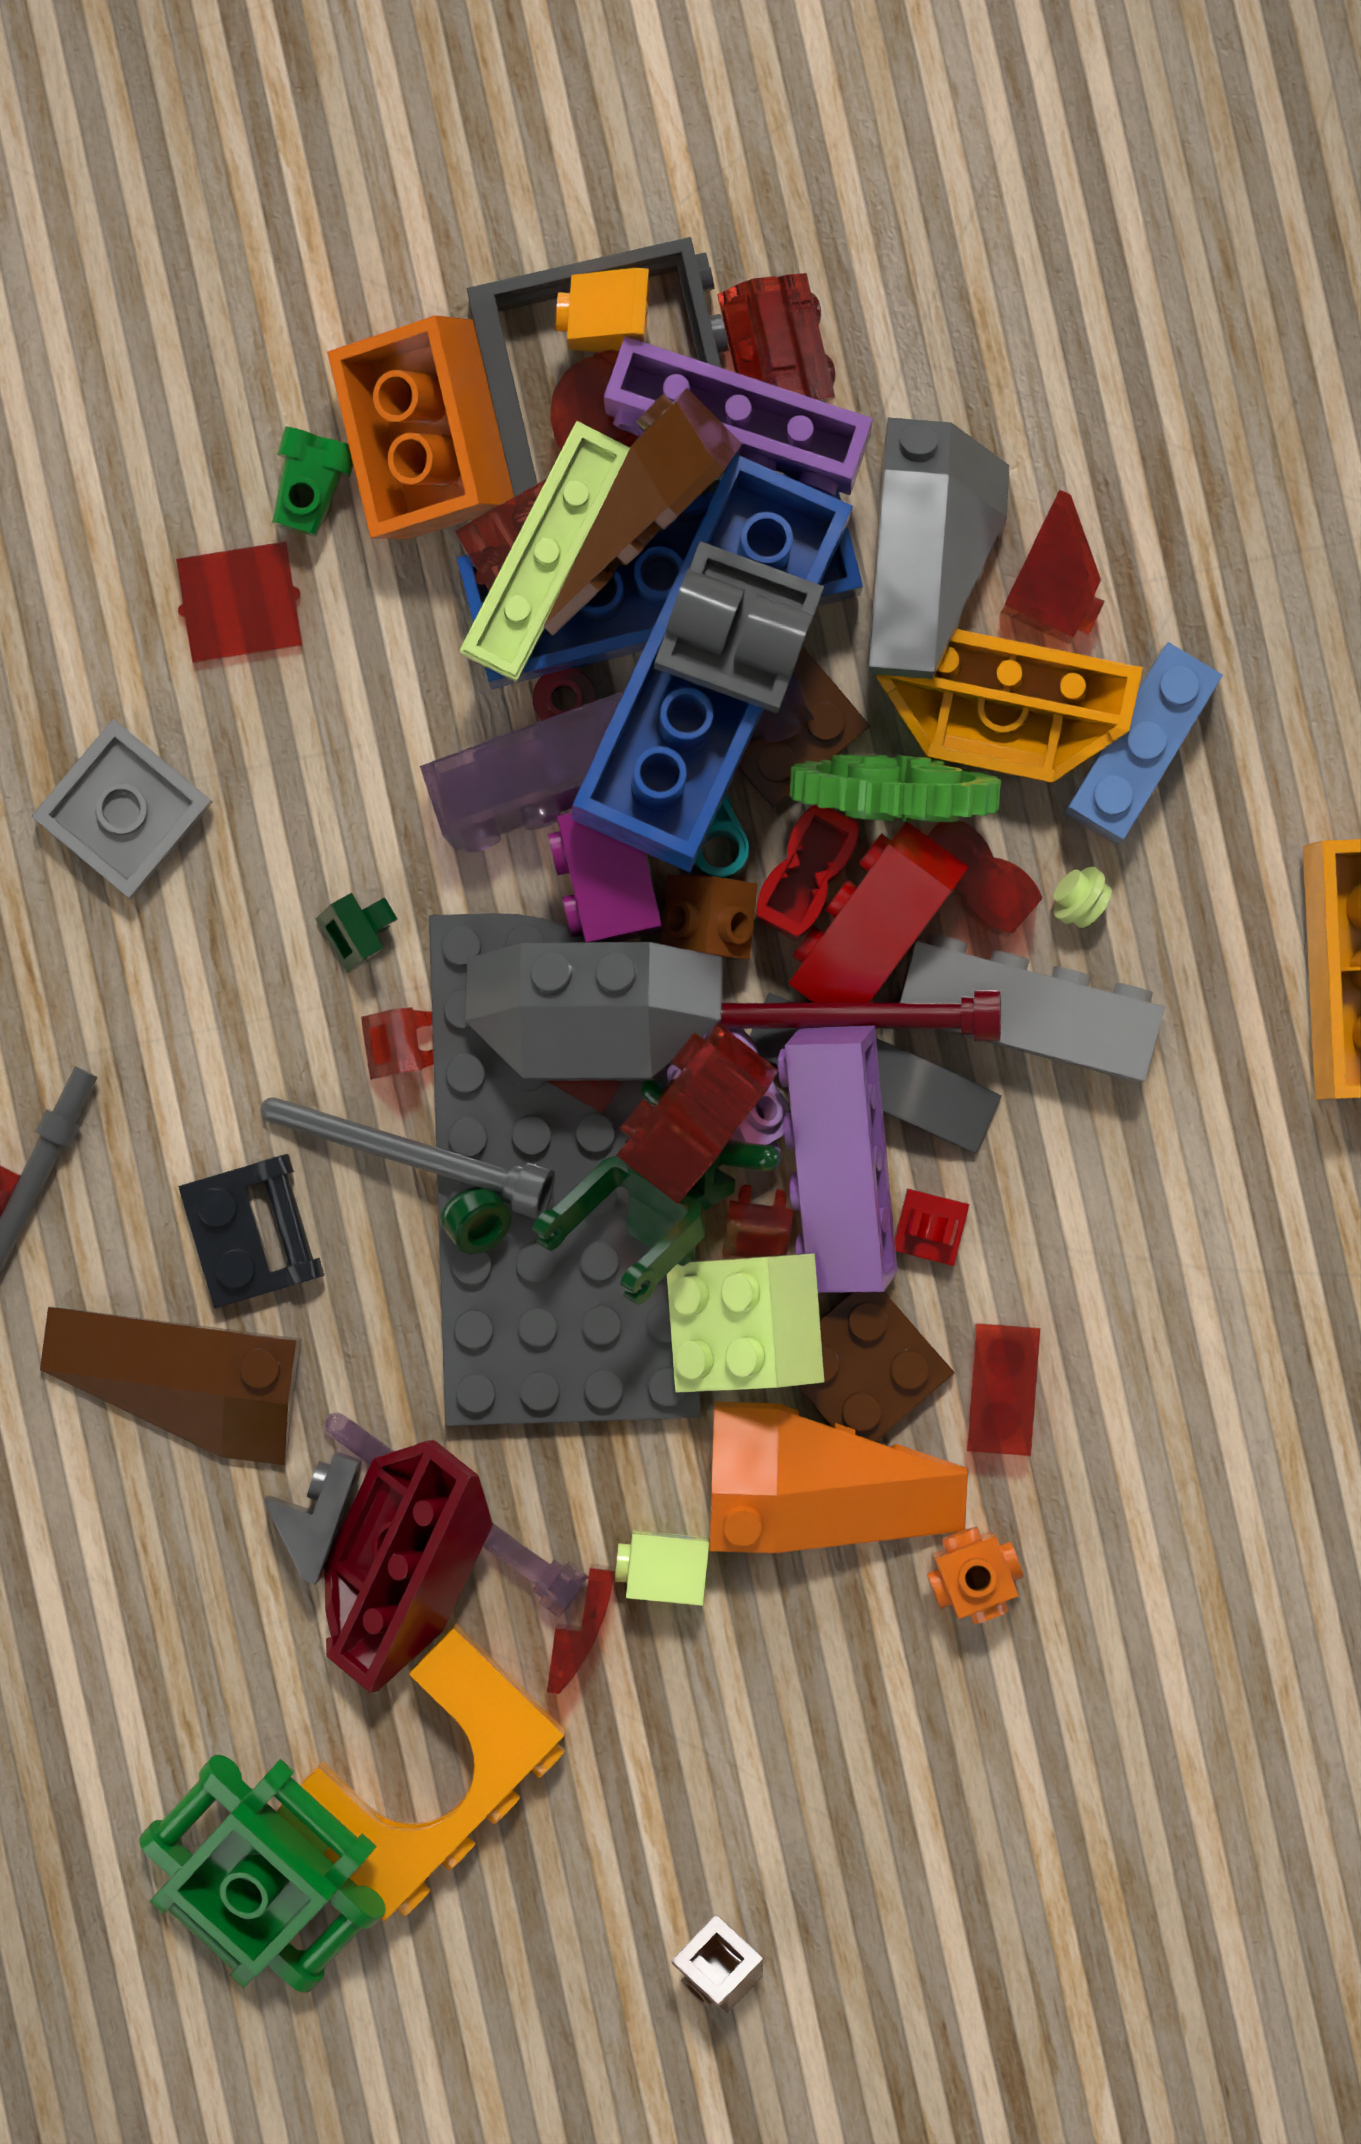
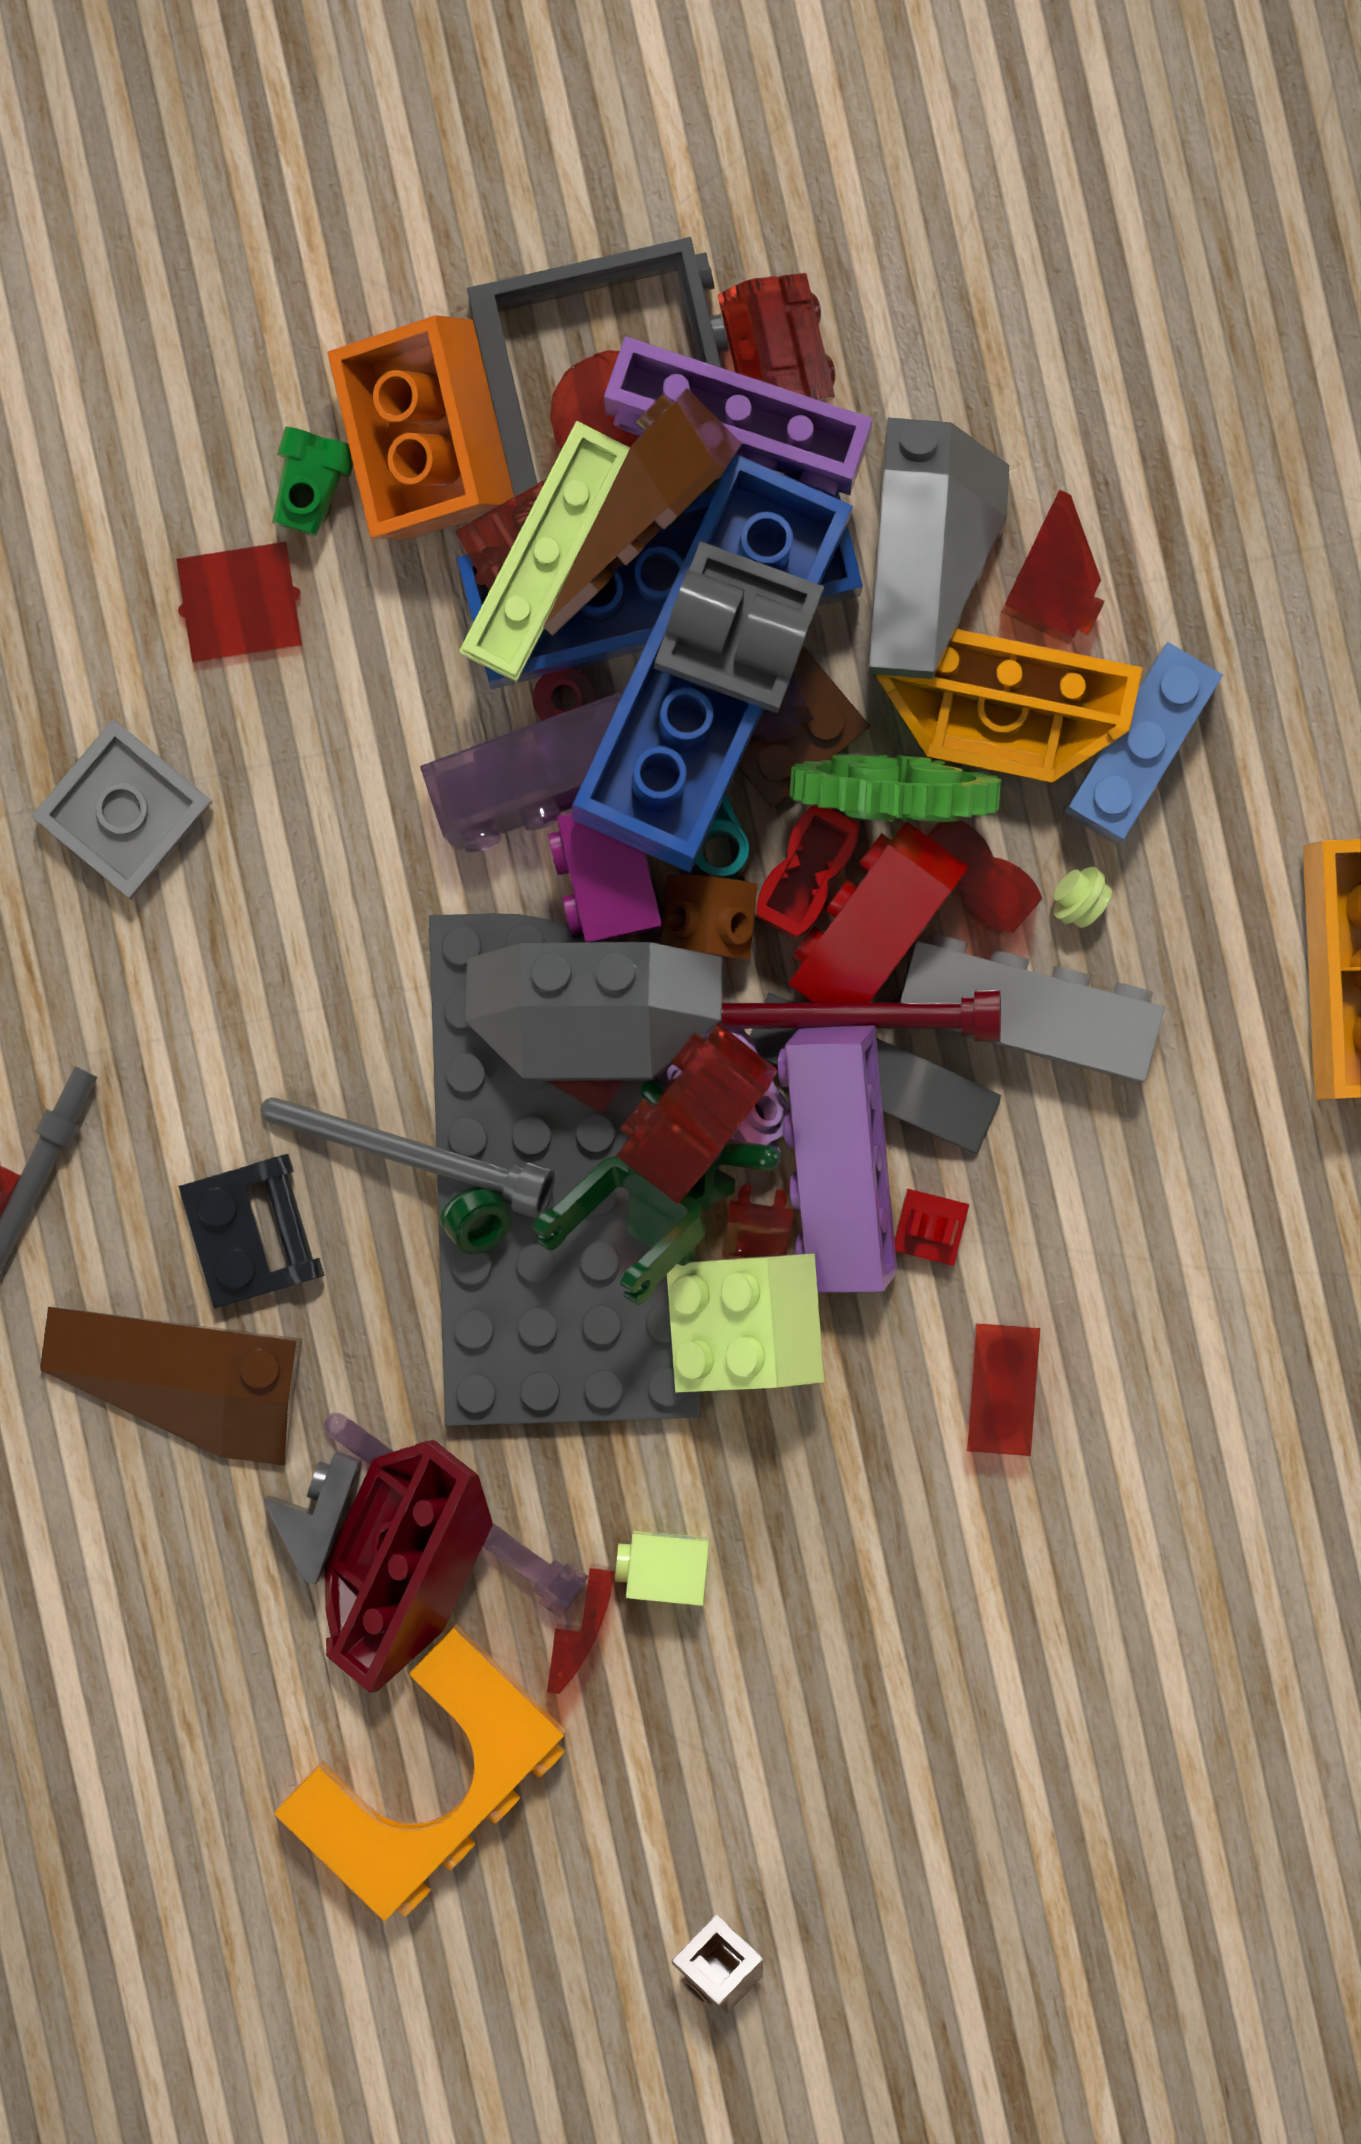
(262, 1874): green brick -> none
(354, 930): dark green tile -> none
(393, 1042): clear red tile -> none
(604, 309): light orange slope -> none
(813, 1485): orange wedge -> none
(873, 1365): reddish brown plate -> none
(961, 1553): orange brick -> none

